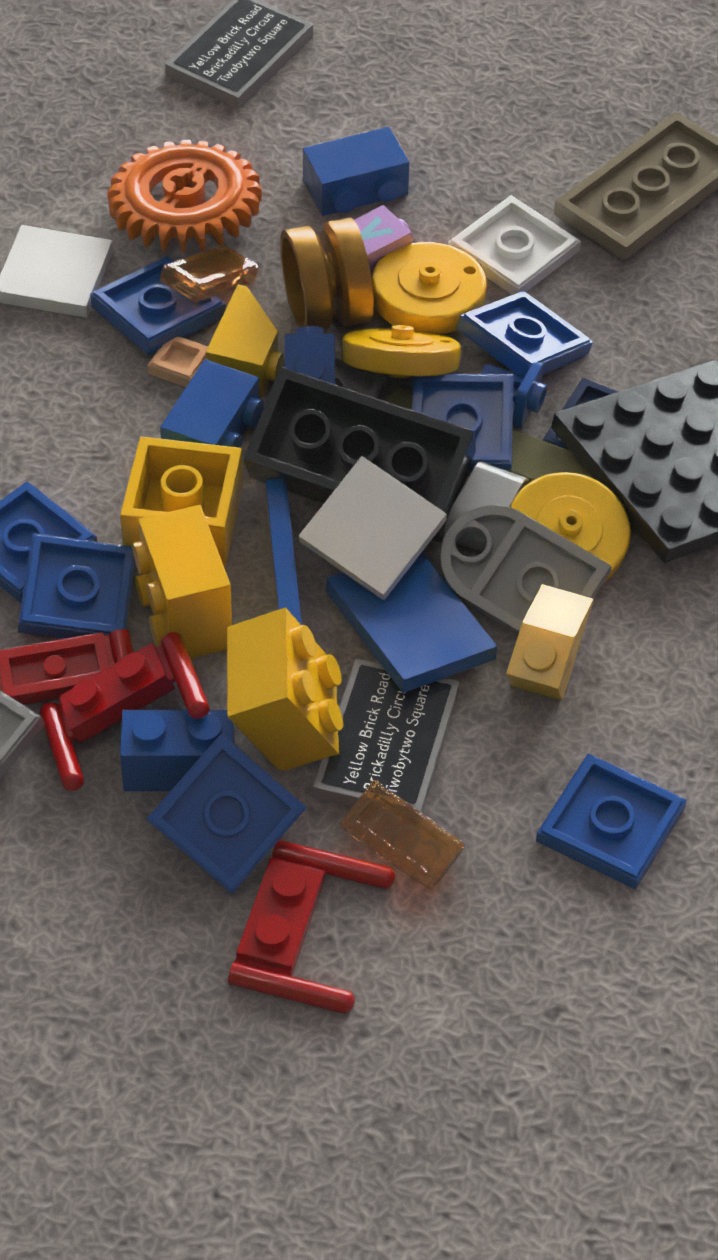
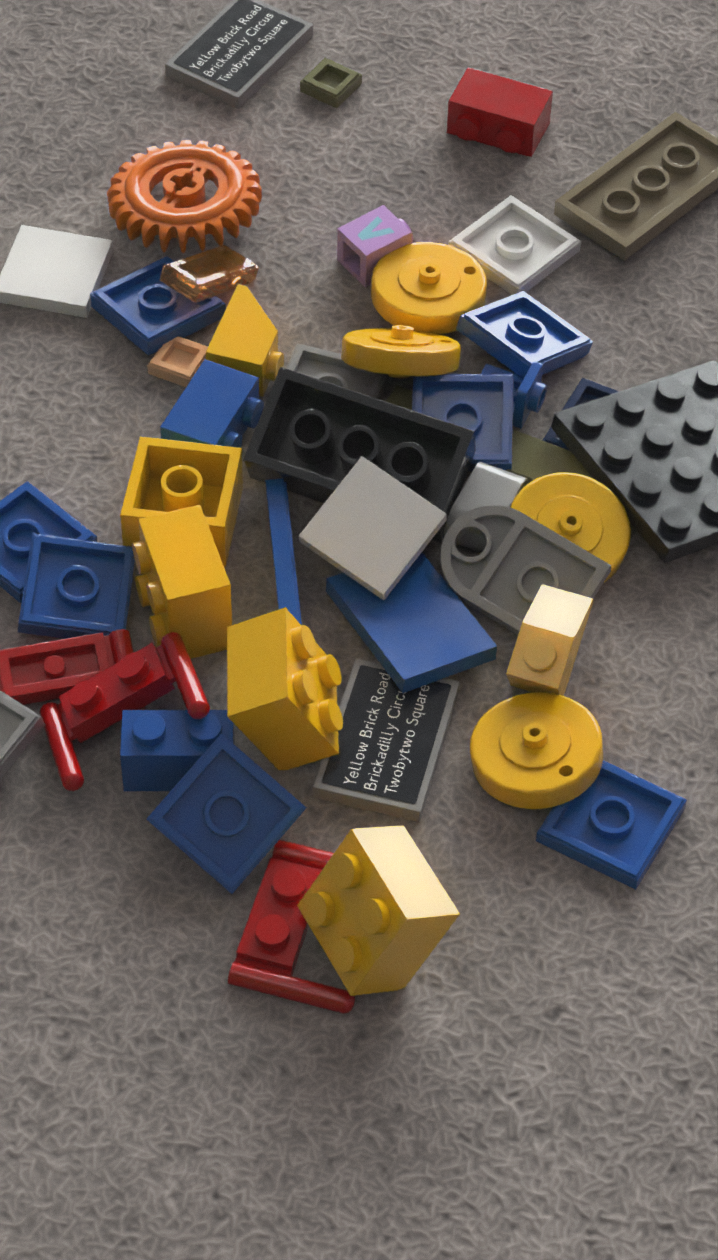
(311, 353): blue bracket -> none
(327, 274): pearl gold wheel -> none
(330, 82): none -> olive tile
(355, 171): blue brick -> none
(377, 909): none -> yellow brick
(402, 835): clear orange tile -> none
(499, 112): none -> red brick
(536, 750): none -> yellow wheel

